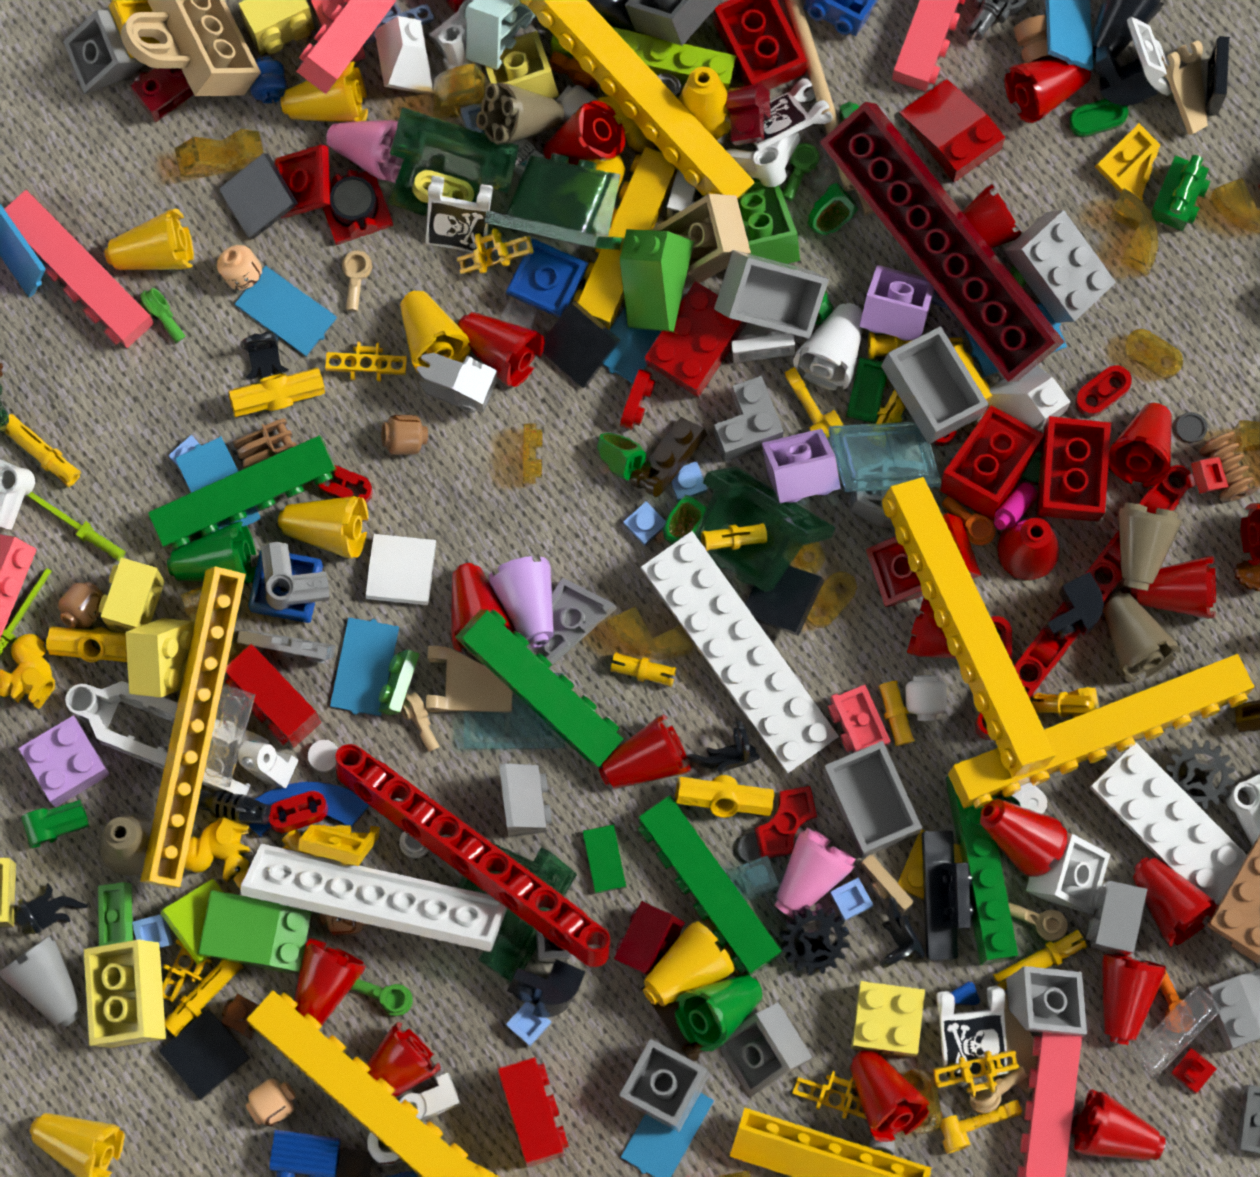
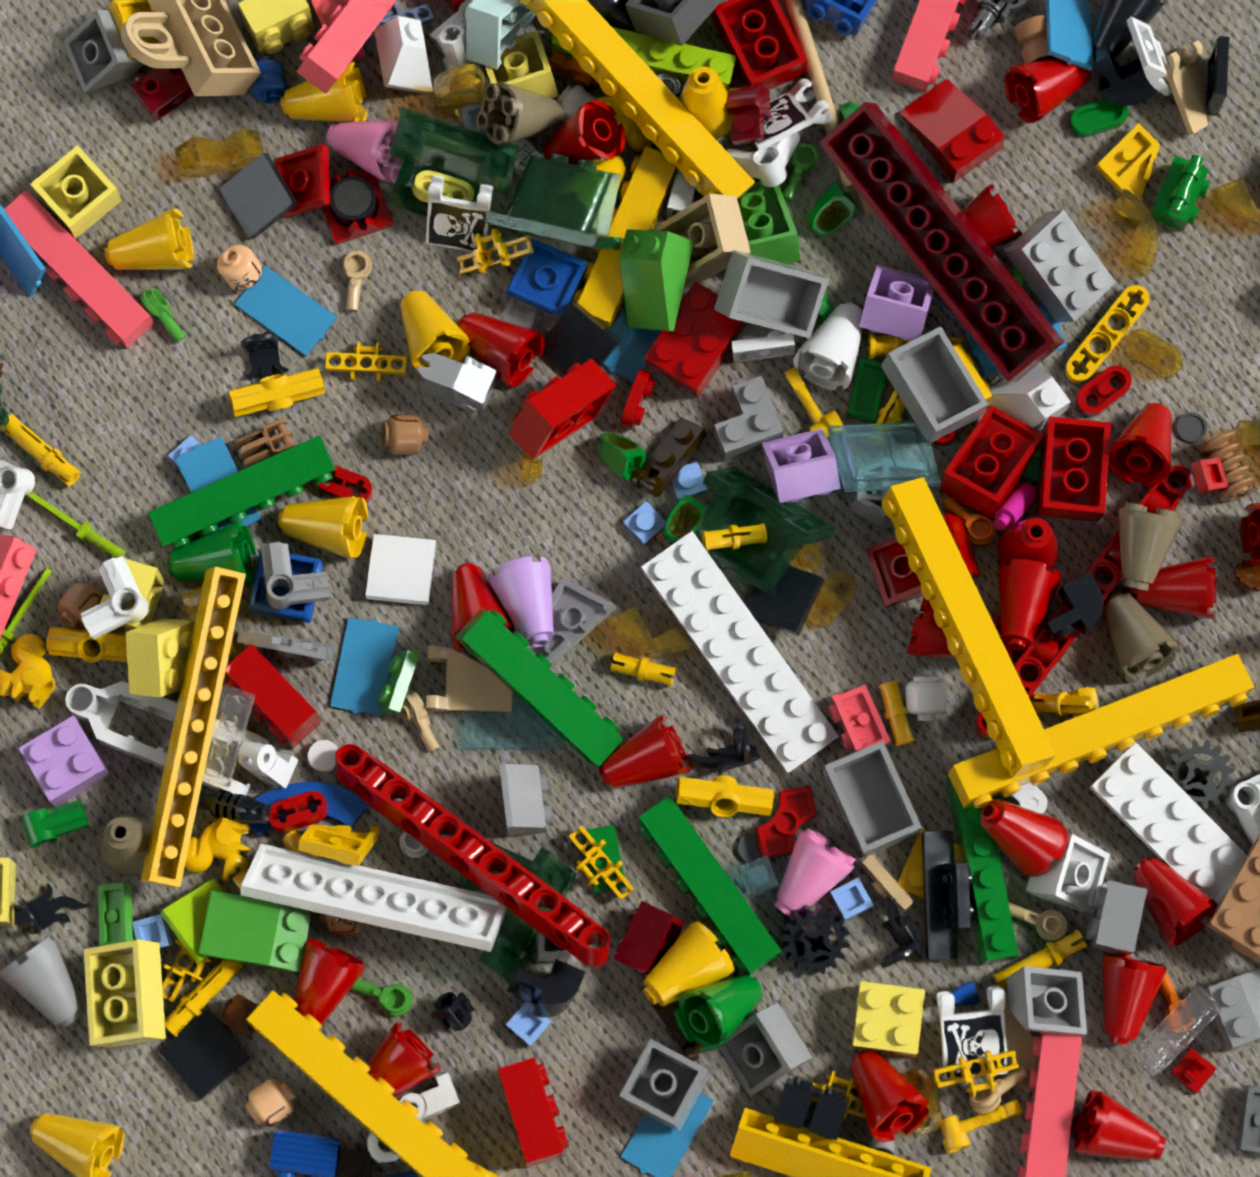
(76, 192): none -> light yellow brick
(112, 612): none -> white piece
(453, 1011): none -> black gear
(561, 408): none -> red brick
(602, 873): none -> yellow piece
(796, 1102): none -> black piece
(1024, 600): none -> red cone
(1105, 333): none -> yellow beam

